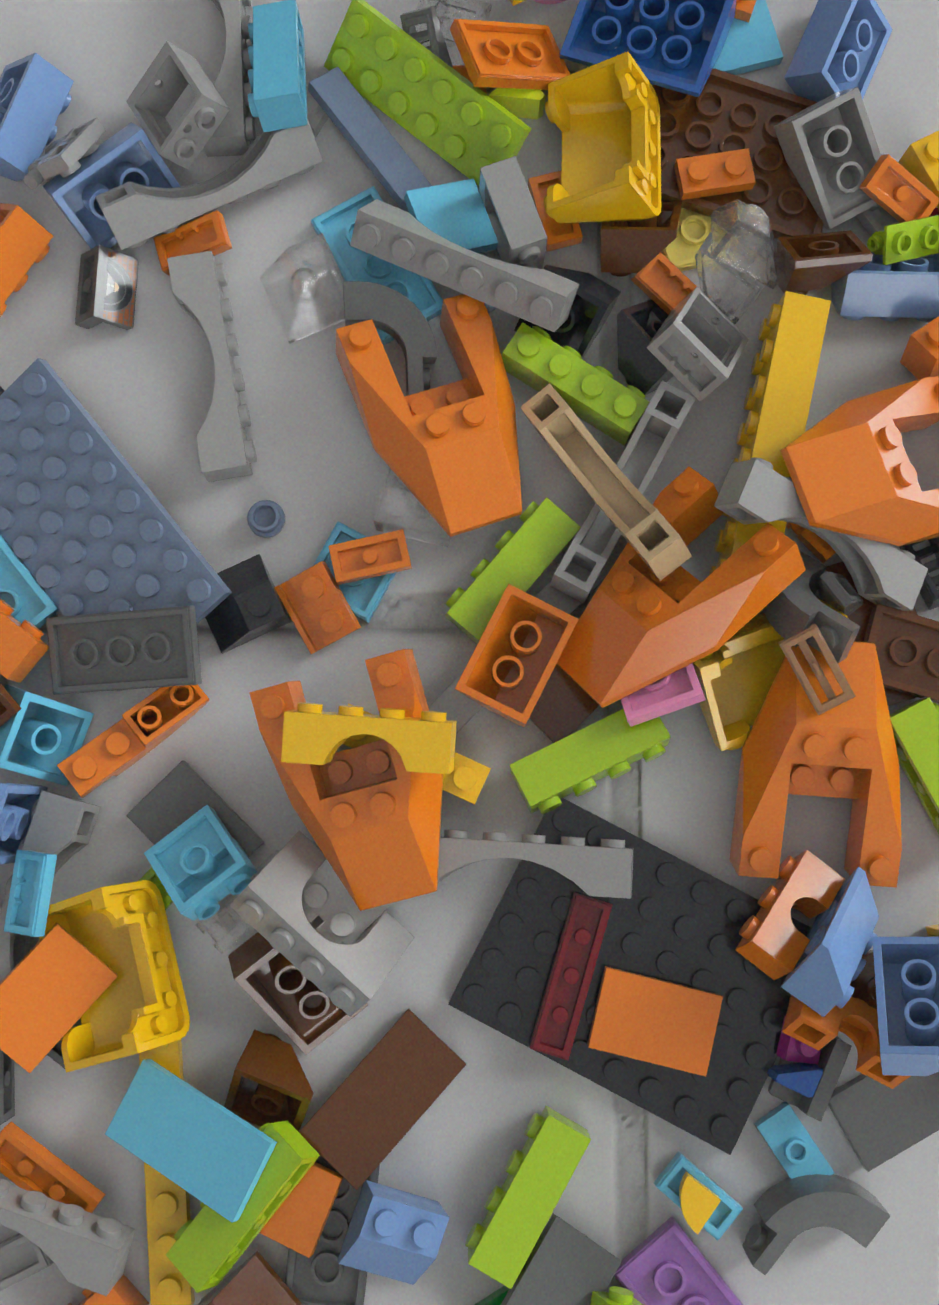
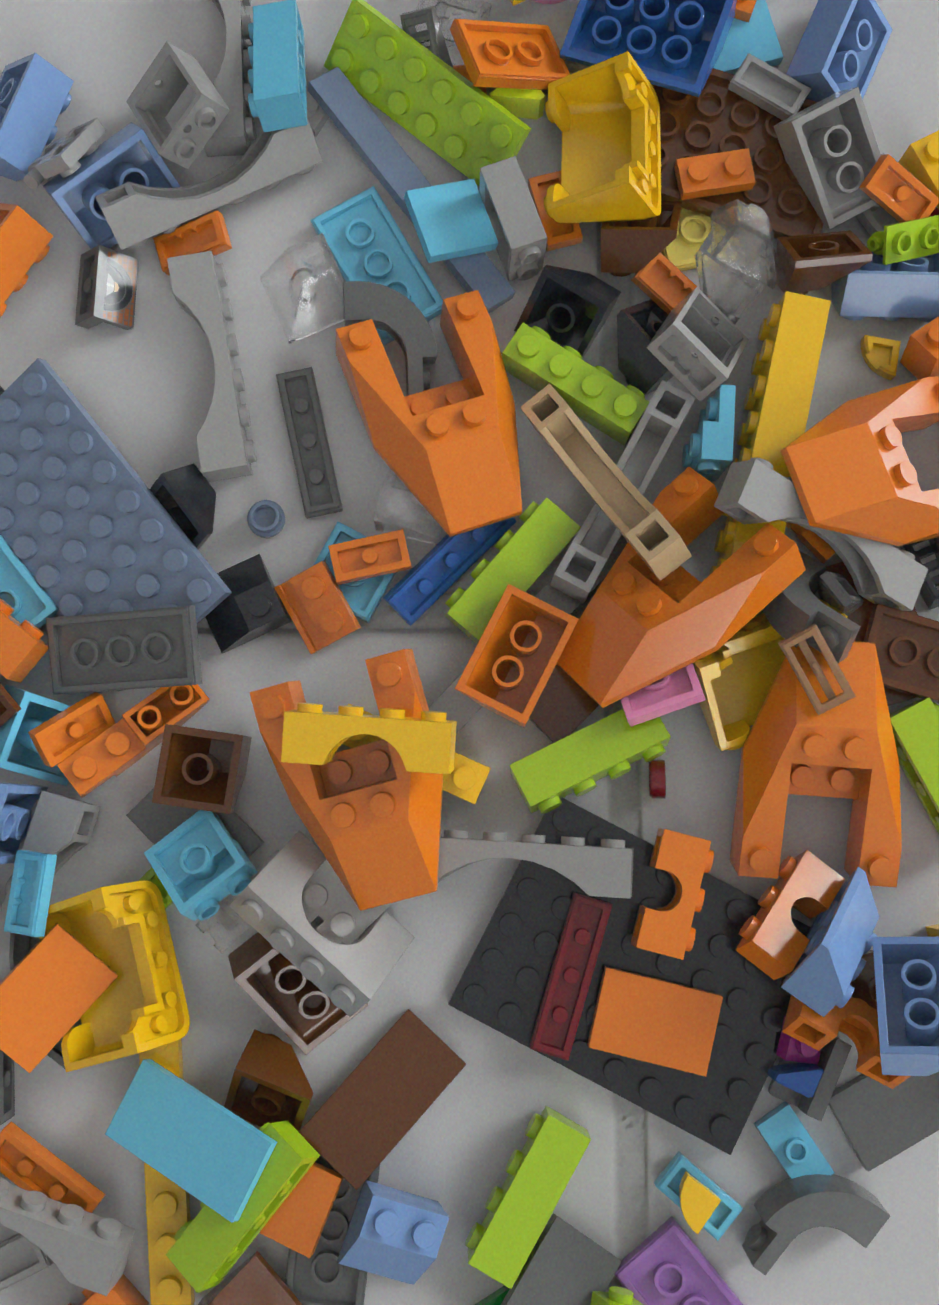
(71, 729): none -> orange plate
(188, 501): none -> black slope
(201, 769): none -> reddish brown slope
(309, 443): none -> dark grey tile
(441, 569): none -> blue tile
(516, 289): light grey arch -> none
(657, 779): none -> dark red tile
(669, 928): none -> orange arch
(712, 444): none -> medium azure plate
(768, 88): none -> light grey tile
(881, 355): none -> yellow tile

